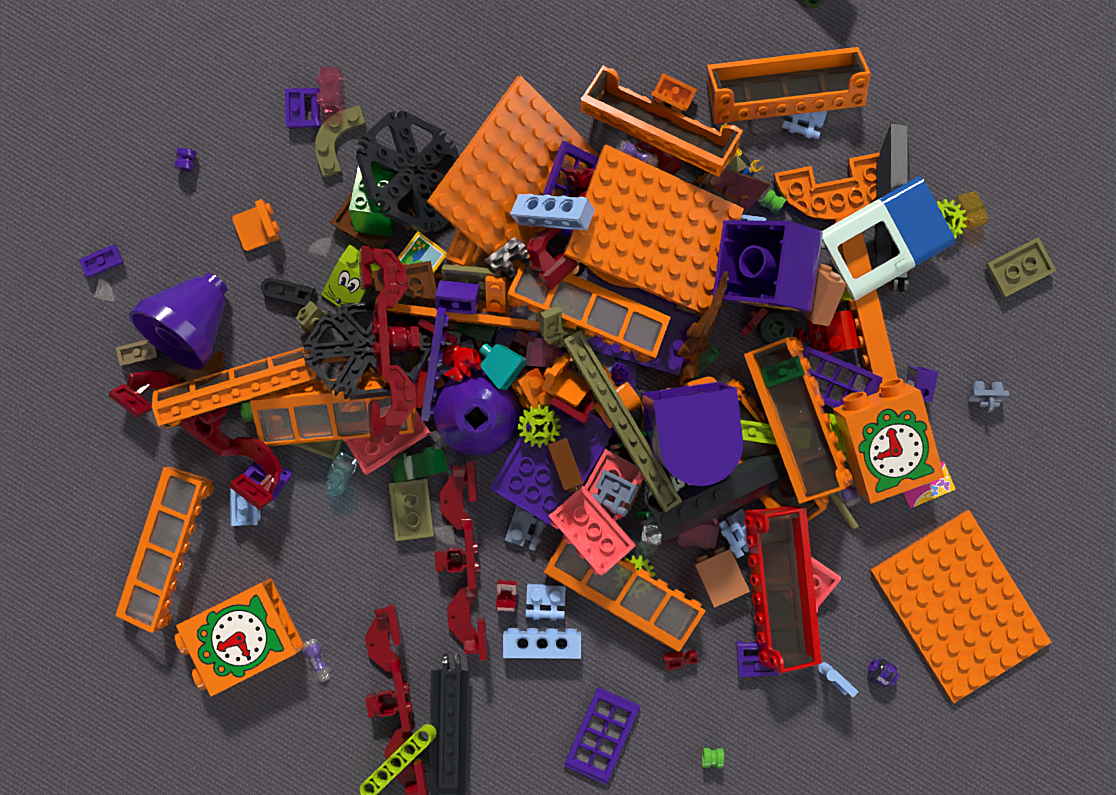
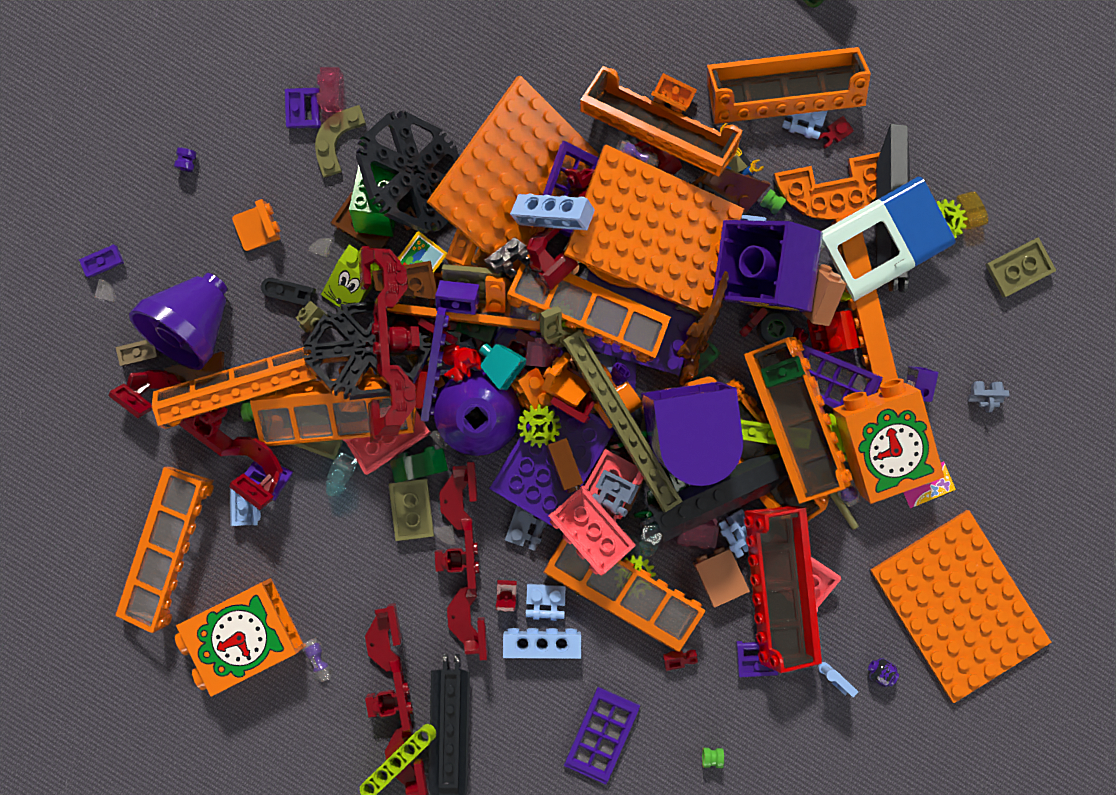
(837, 131): none -> dark red plate

